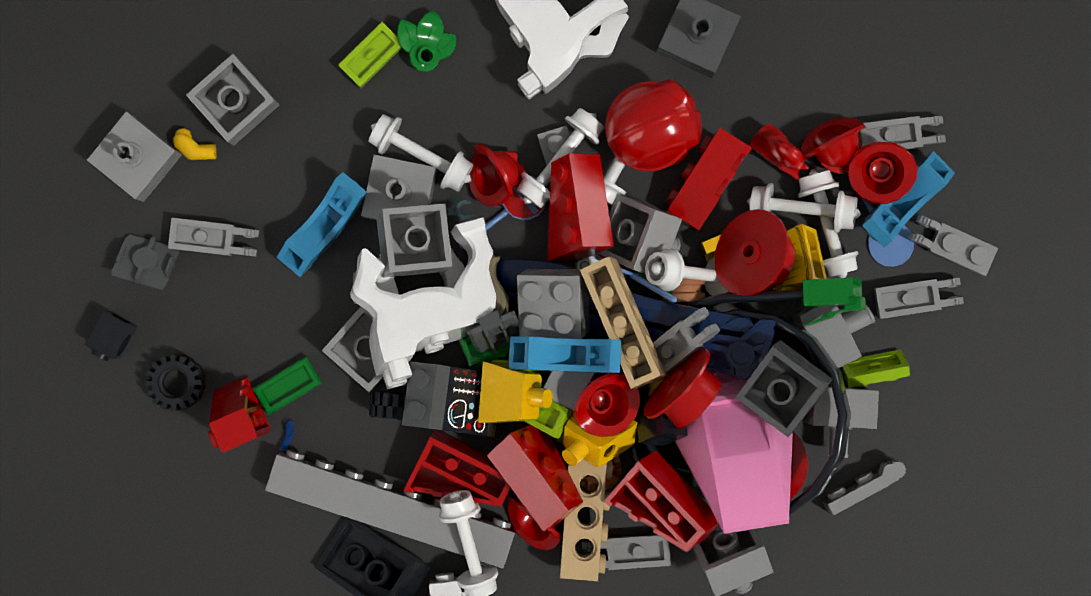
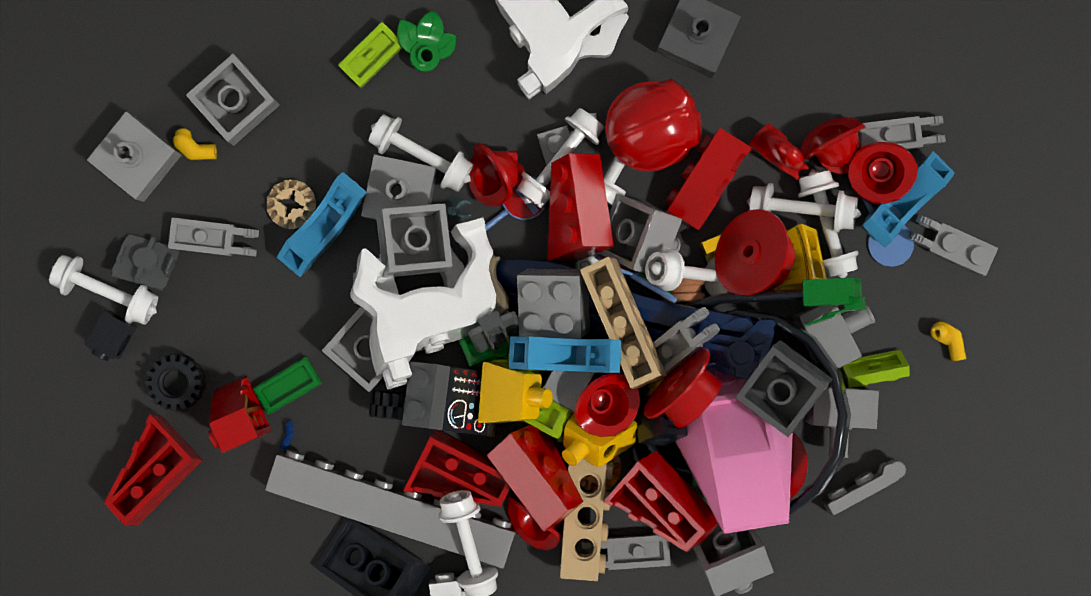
(68, 273): none -> white piece
(152, 472): none -> red wedge
(303, 196): none -> tan gear
(914, 298): light grey hinge -> none
(951, 337): none -> yellow arm

